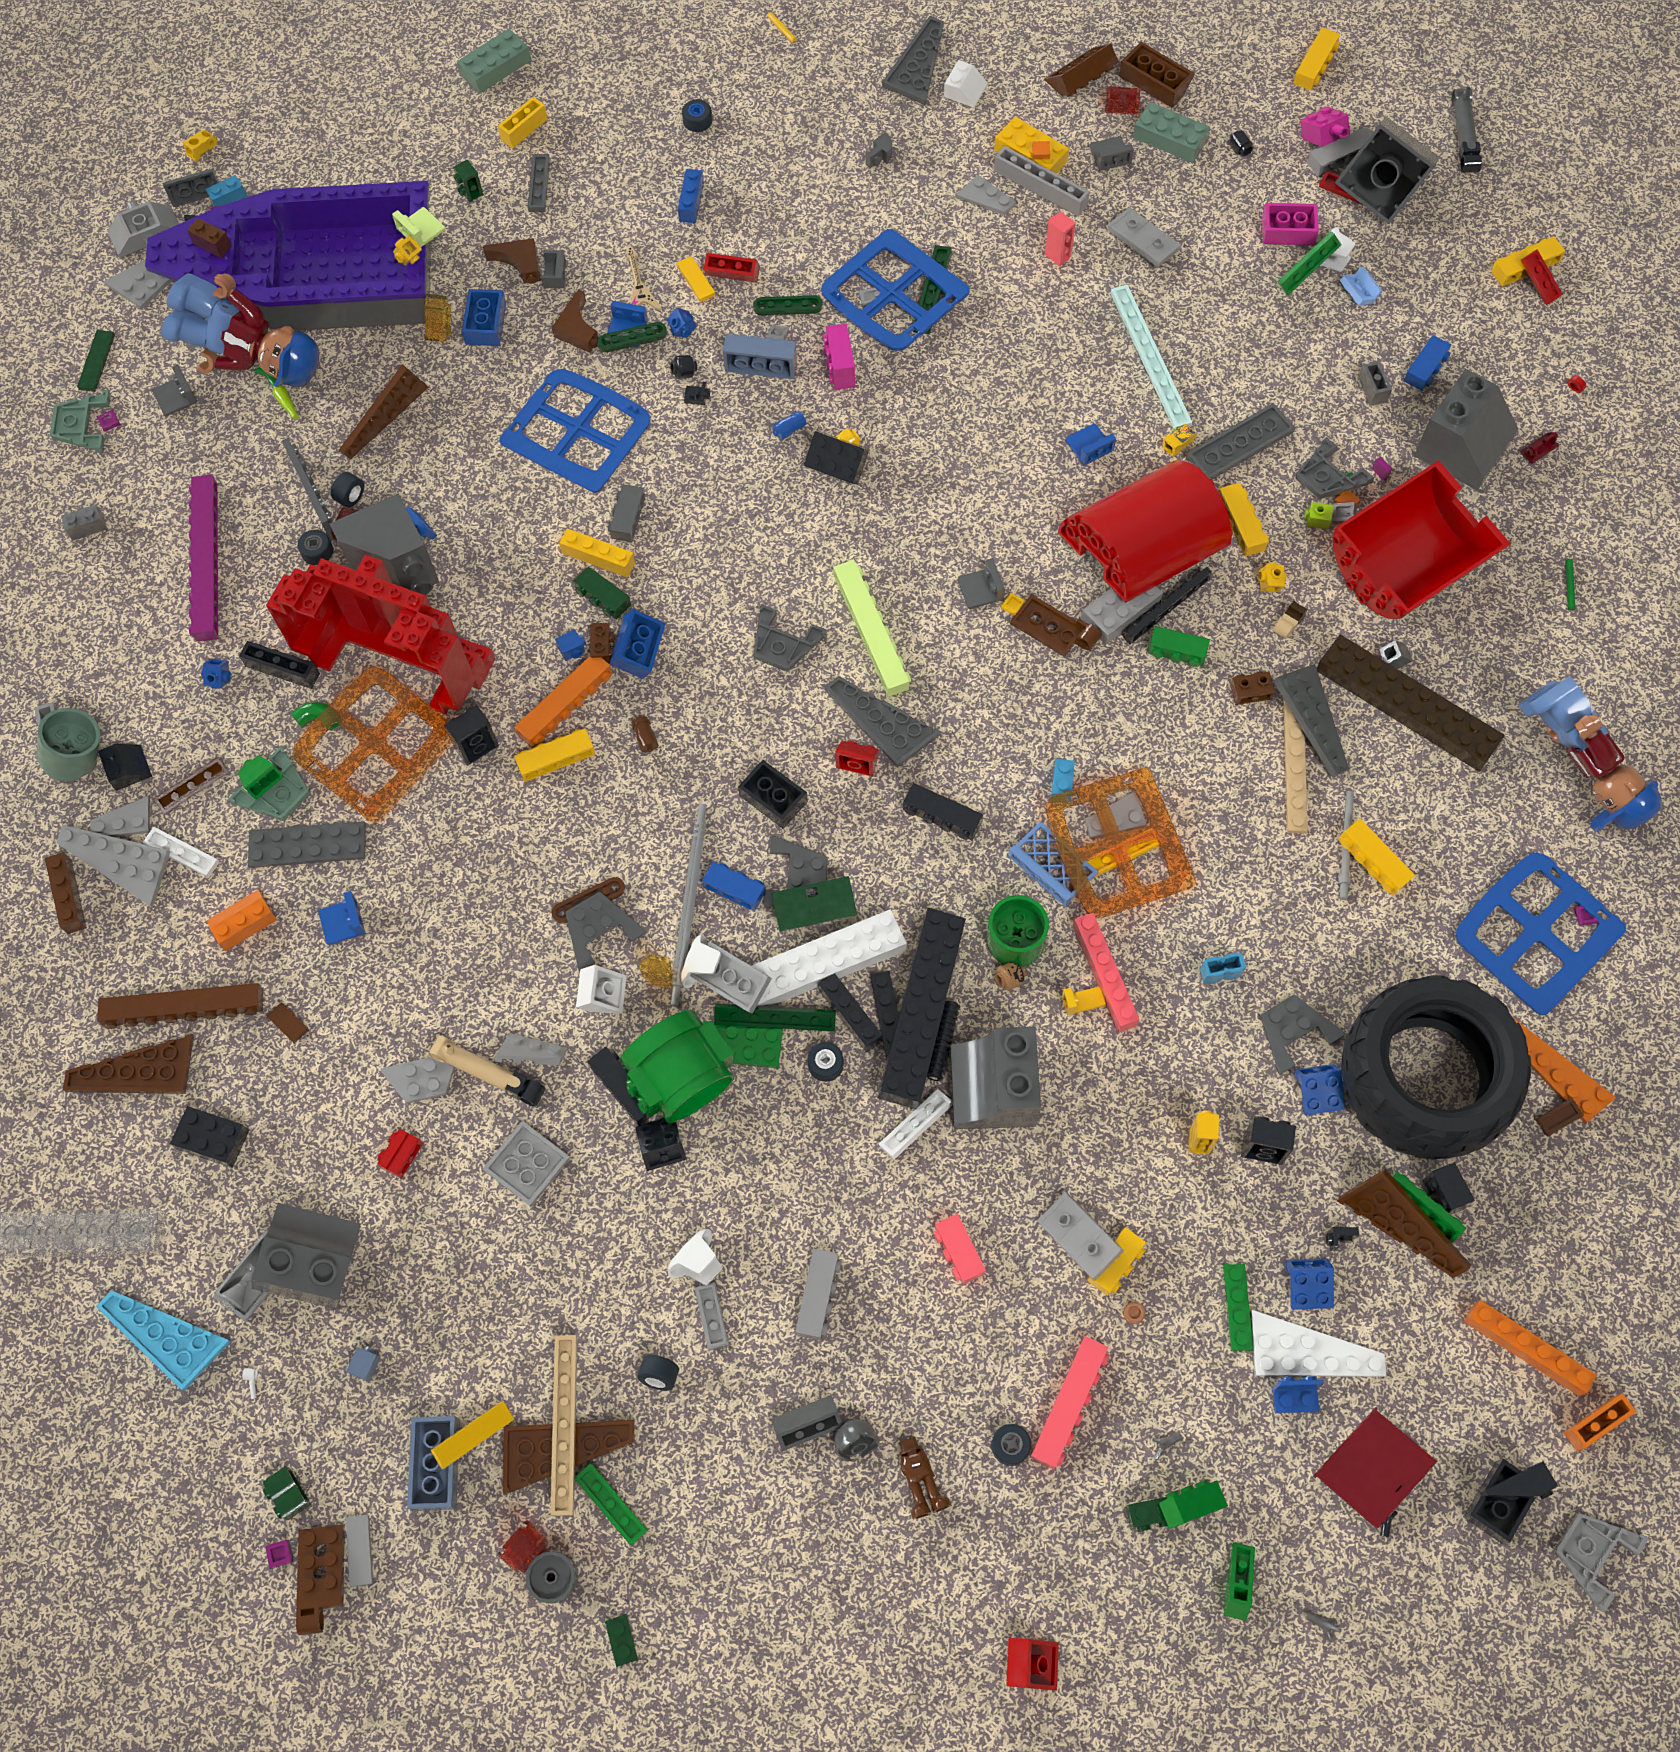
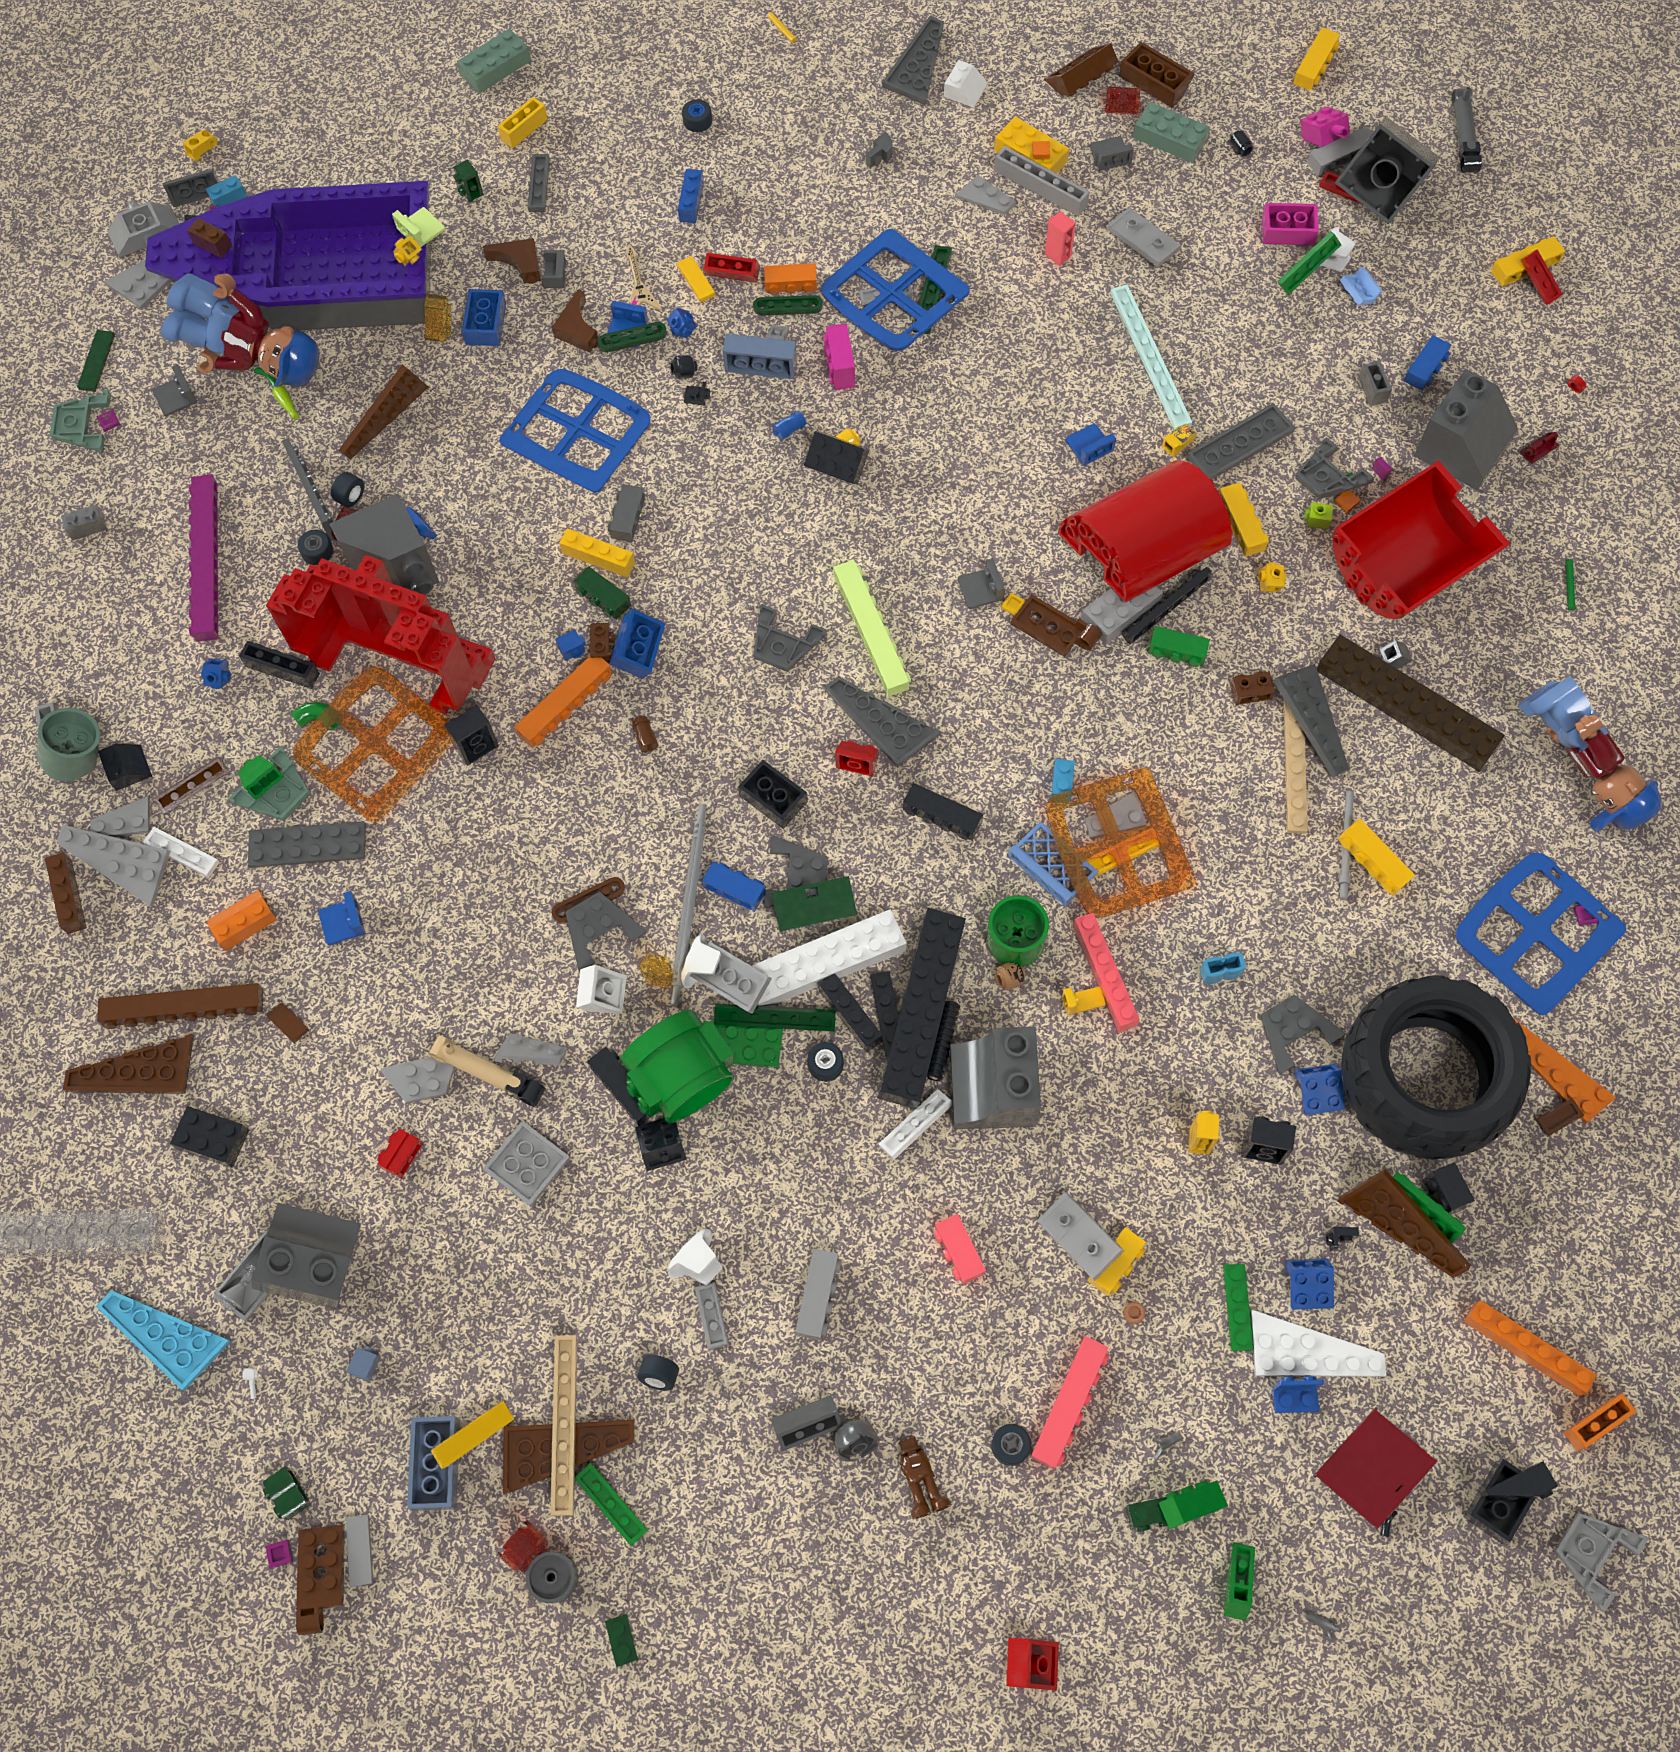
(554, 754): yellow brick -> none
(790, 278): none -> orange brick
(1290, 619): leg -> none
(1344, 511): light grey bracket -> none

